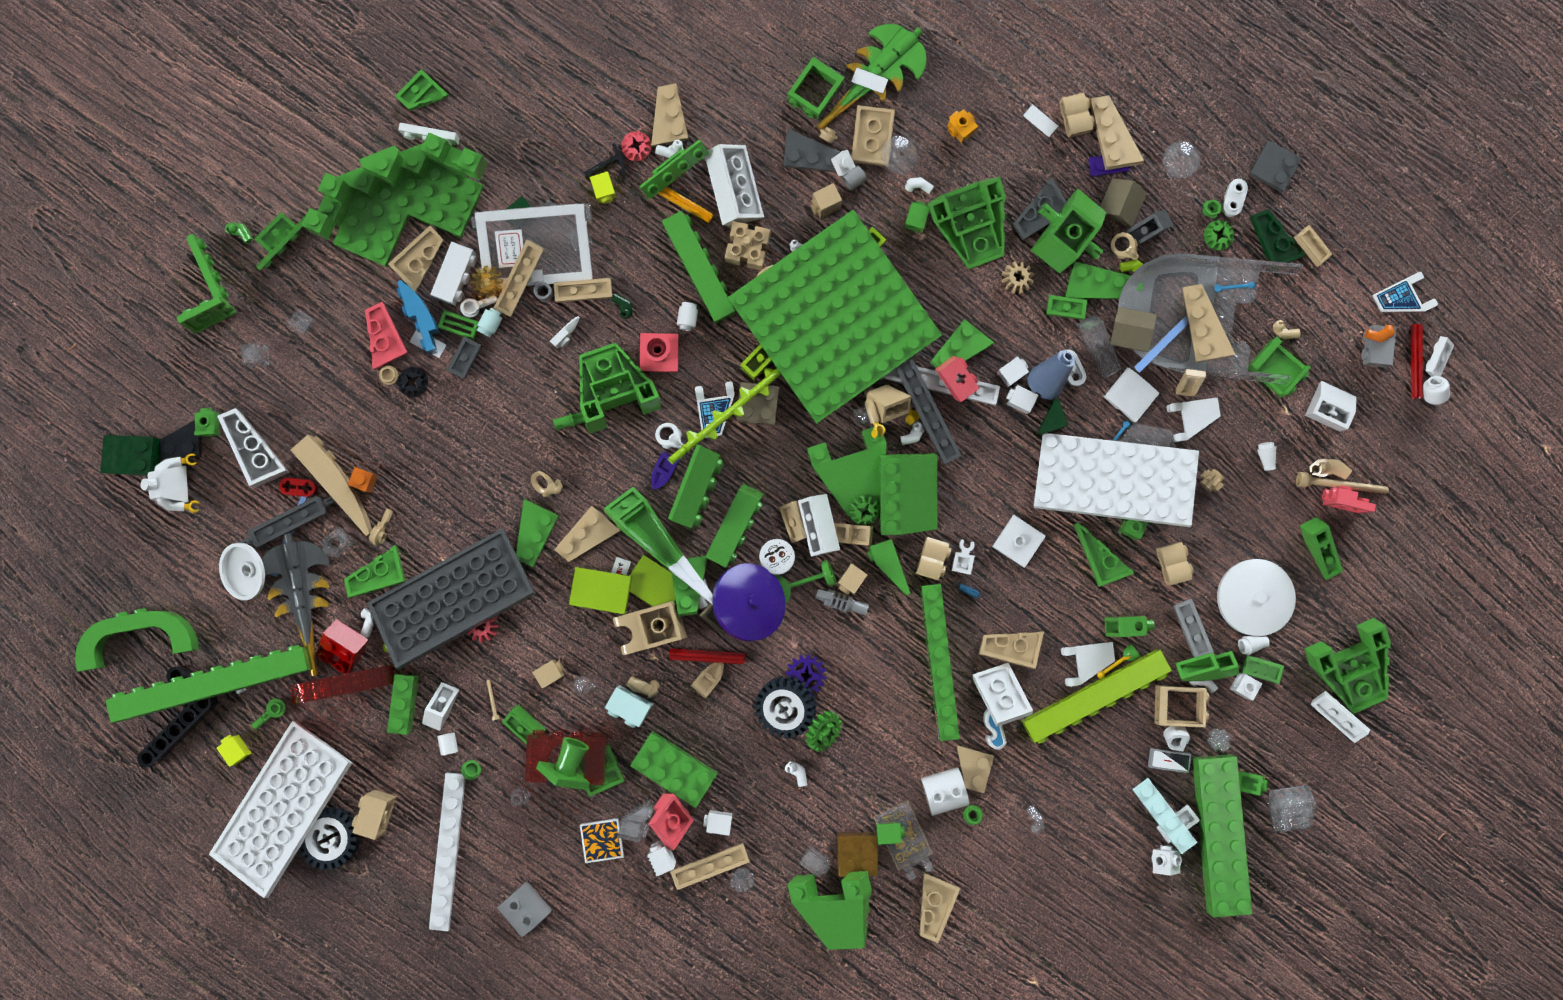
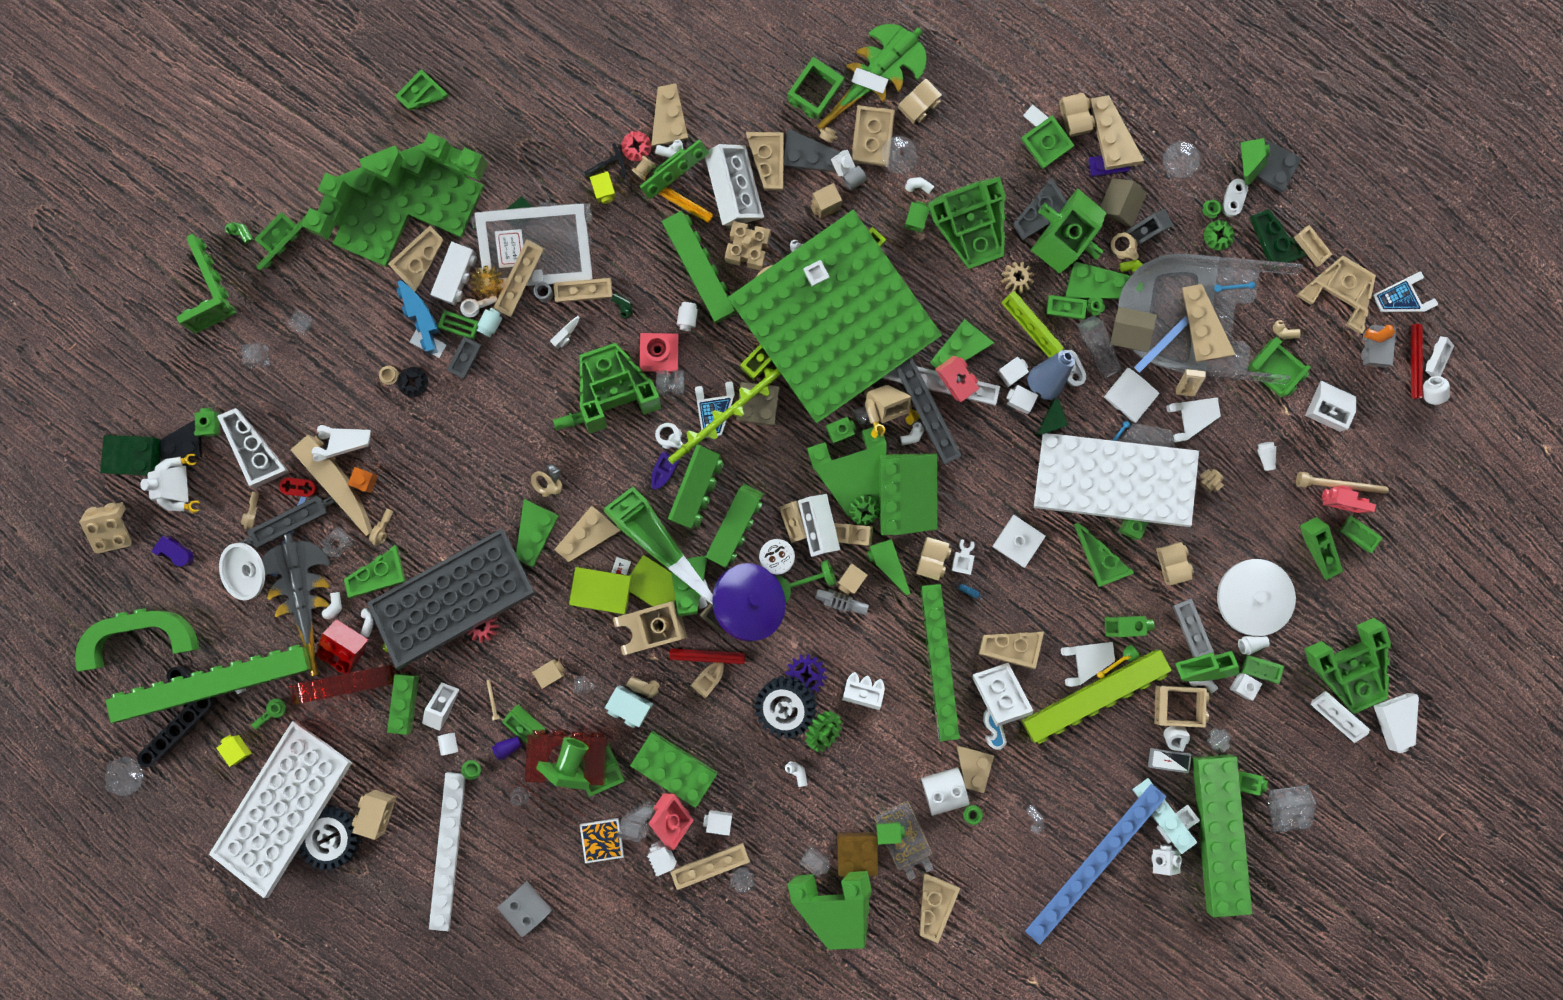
(105, 527): none -> tan bracket
(123, 776): none -> clear dish
(178, 553): none -> dark purple leg
(249, 519): none -> tan plate
(334, 608): none -> white arm
(340, 441): none -> white flag
(384, 337): coral wing -> none
(412, 131): white plate -> none
(505, 748): none -> dark purple cone
(553, 472): none -> flat silver piece
(644, 167): none -> tan bush
(670, 382): none -> clear wheel
(768, 157): none -> tan wing
(816, 273): none -> white plate
(841, 430): none -> bright green brick
(863, 692): none -> white plate
(920, 101): none -> tan brick
(962, 125): light orange brick -> none
(1032, 324): none -> lime plate
(1047, 142): none -> bright green plate
(1095, 301): none -> bright green plate
(1095, 864): none -> medium blue plate
(1254, 158): none -> bright green slope
(1328, 467): tan arm -> none
(1348, 283): none -> tan wing
(1360, 534): none -> bright green plate
(1399, 721): none -> white slope

